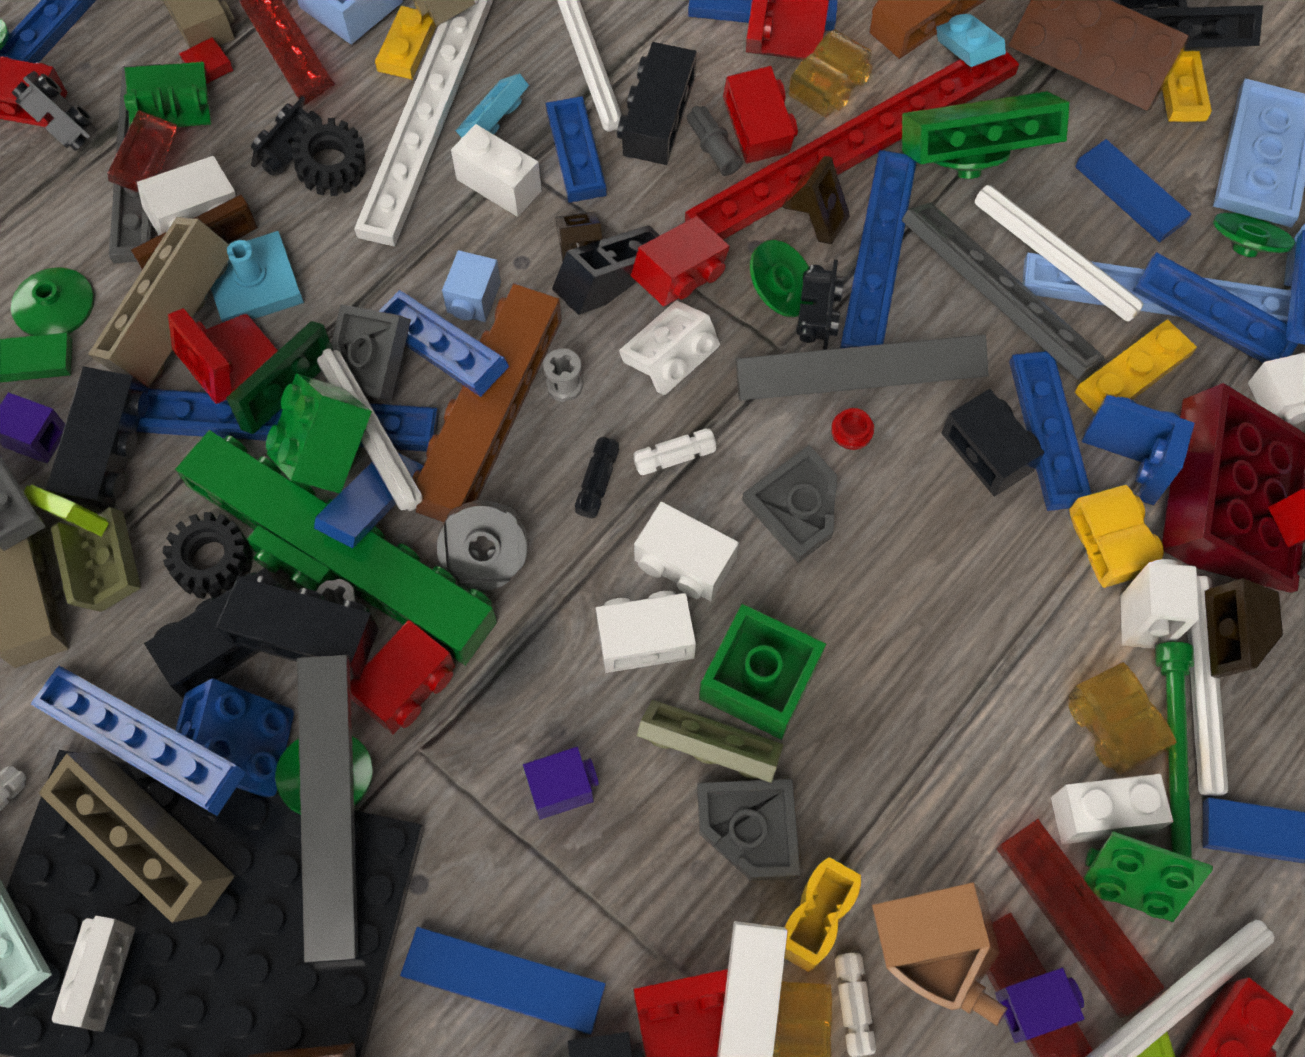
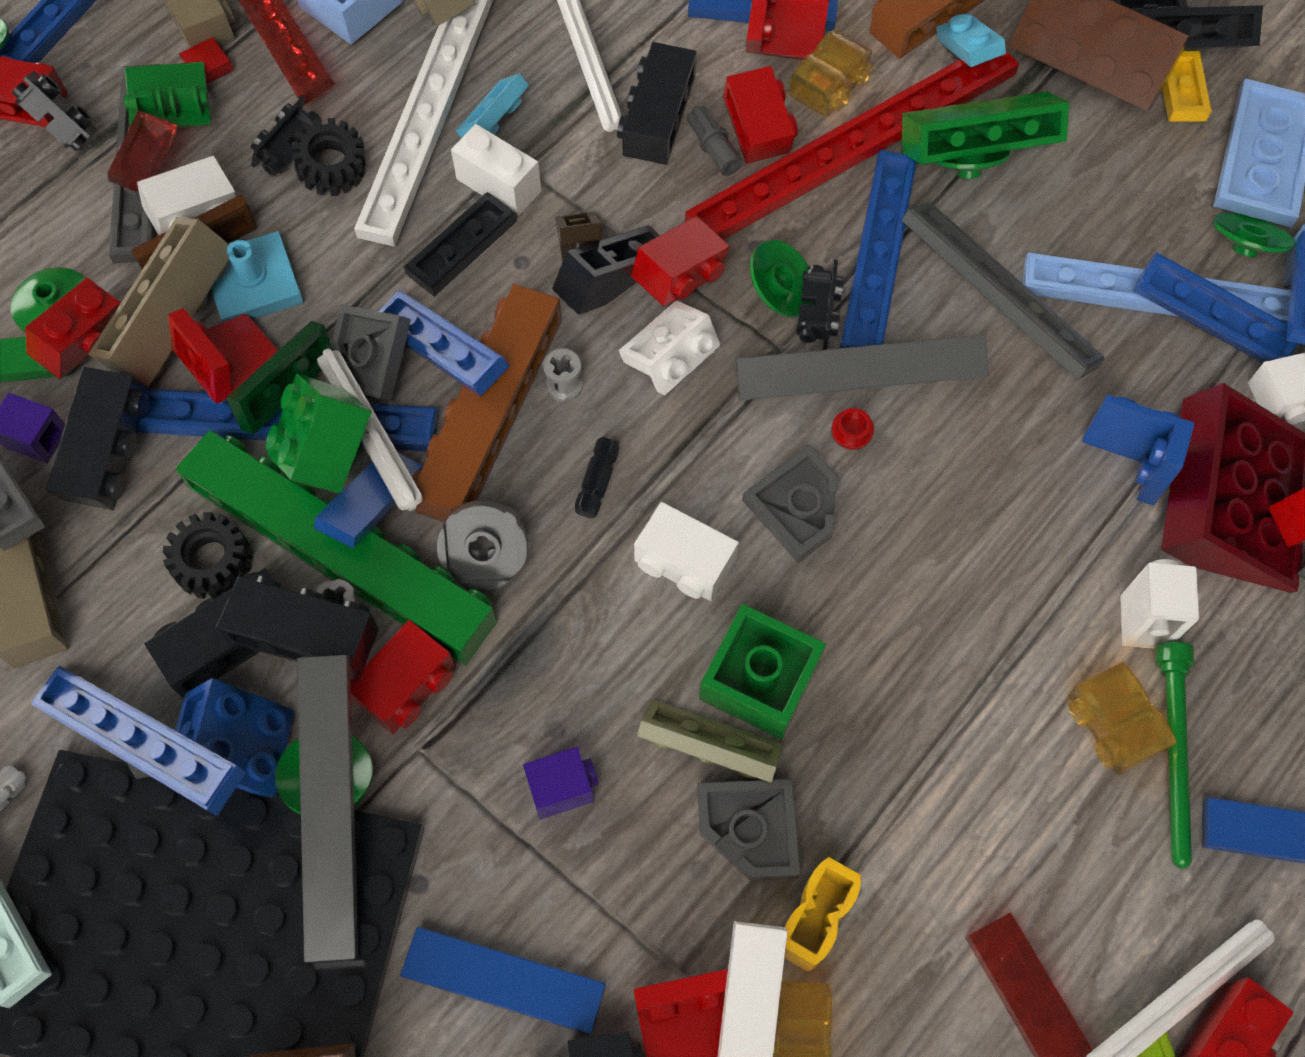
(66, 510): lime tile -> none
(70, 328): none -> red brick
(93, 567): olive bracket -> none
(93, 973): white bracket -> none
(136, 835): dark tan brick -> none
(277, 554): green plate -> none
(405, 43): yellow plate -> none
(460, 244): none -> black tile
(471, 286): light blue brick -> none
(575, 149): blue tile -> none
(645, 631): white brick -> none
(674, 451): white axle -> none
(822, 198): dark brown slope -> none
(855, 1005): white axle -> none
(942, 947): medium nougat piece -> none
(992, 442): black brick -> none
(1041, 1004): dark purple brick -> none
(1049, 419): blue tile -> none
(1059, 253): white axle -> none
(1080, 919): clear red plate -> none
(1115, 534): yellow brick -> none
(1119, 805): white brick -> none
(1133, 190): blue tile -> none
(1137, 366): yellow plate -> none
(1144, 876): green hinge -> none
(1206, 707): white axle -> none
(1241, 625): dark brown slope -> none

